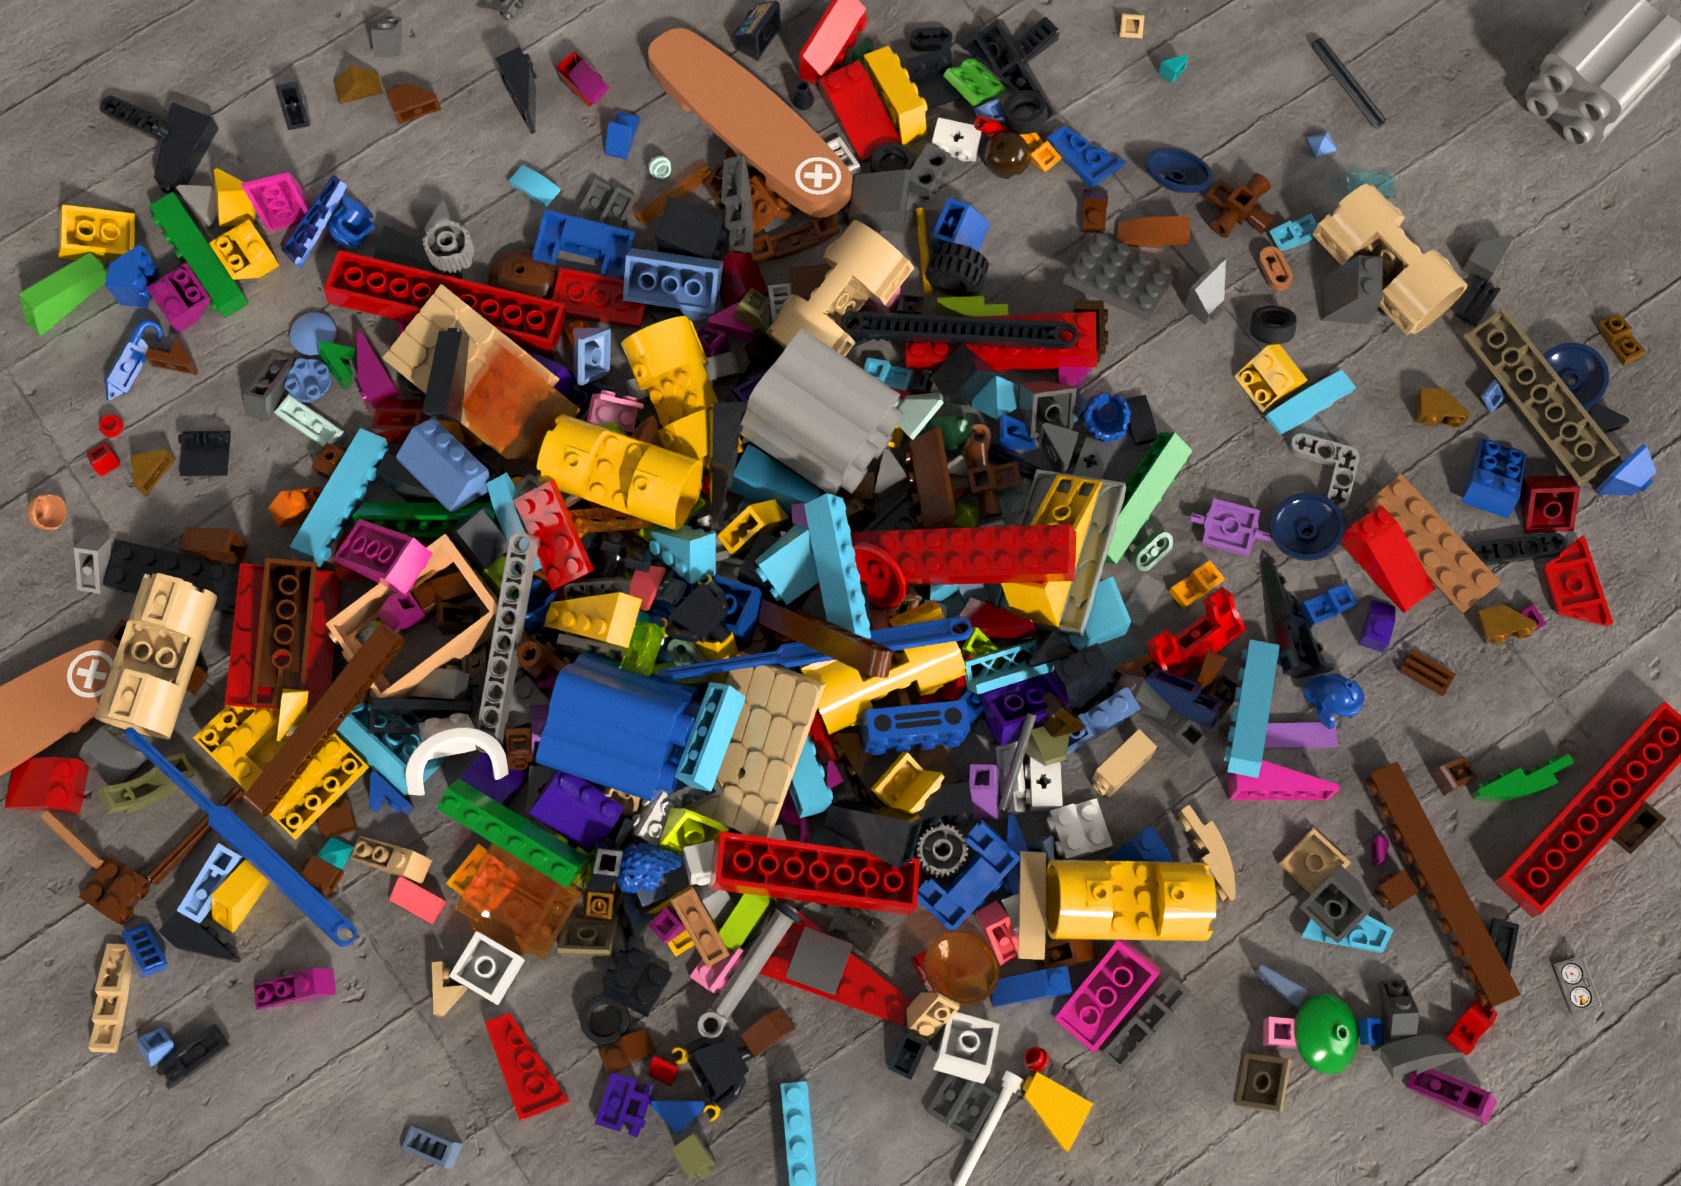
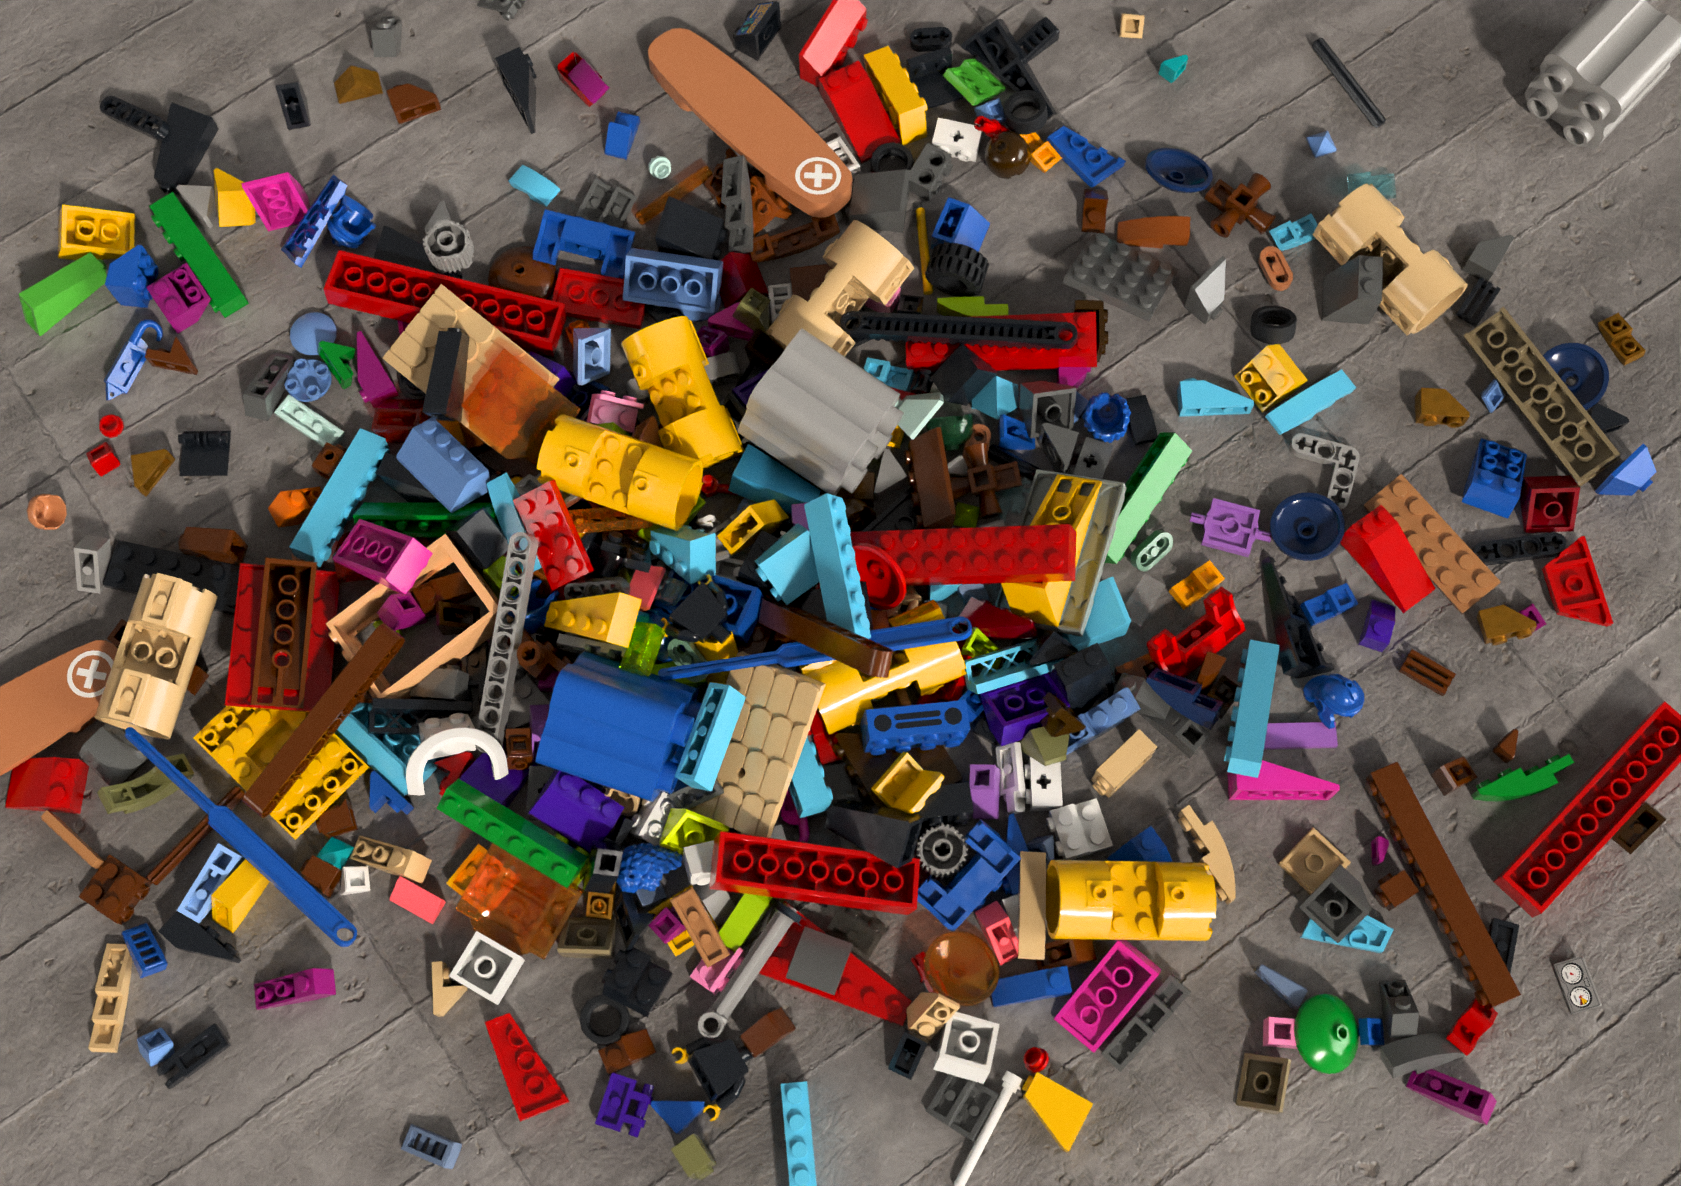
(244, 252): yellow slope -> none
(291, 712): yellow slope -> none
(354, 880): none -> white slope
(455, 767): none -> red slope
(663, 1070): red slope -> none
(723, 440): black wedge -> none
(802, 96): black cone -> none
(834, 779): magenta slope -> none
(861, 49): clear green plate -> none
(1017, 761): dark grey bar -> none
(1204, 399): none -> medium azure slope
(1507, 746): none -> reddish brown slope

